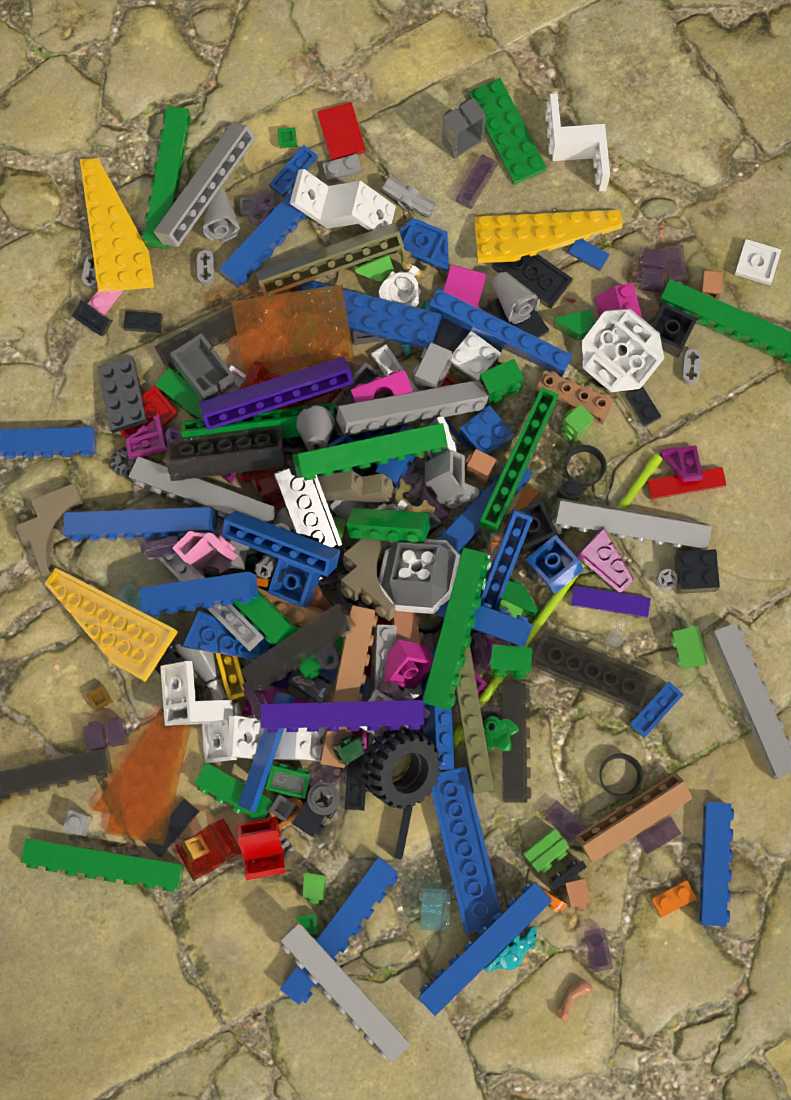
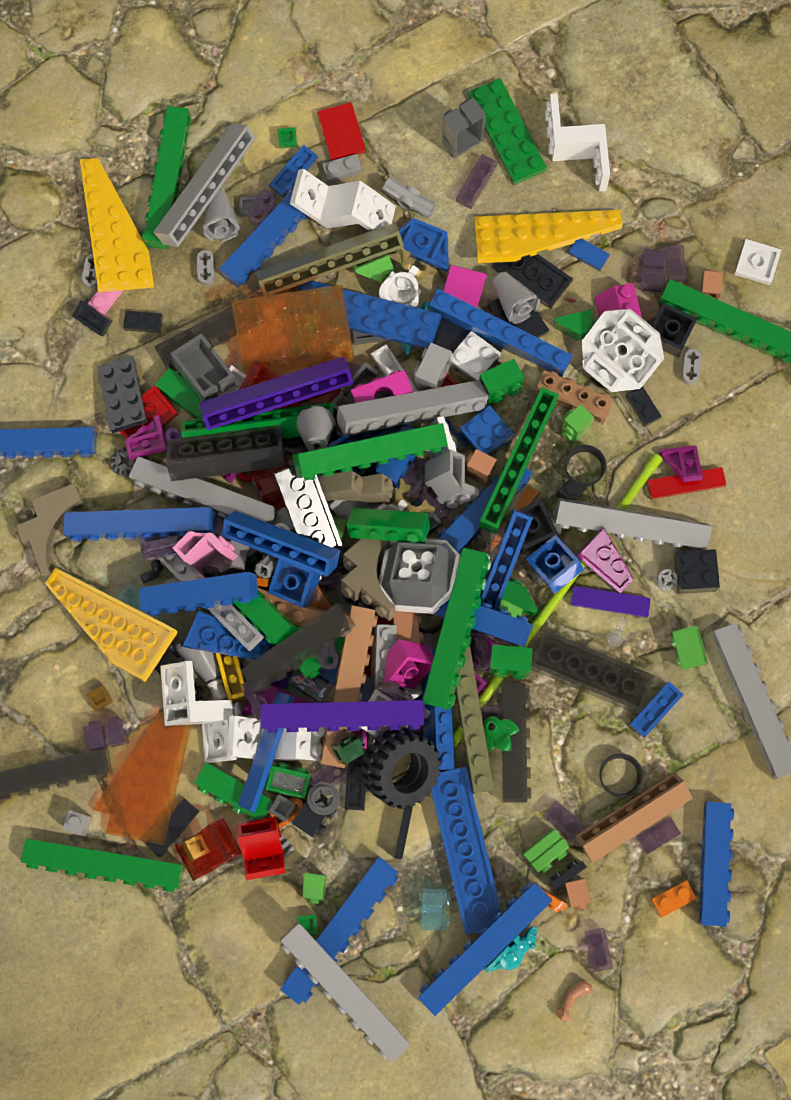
(152, 574): none -> black arm

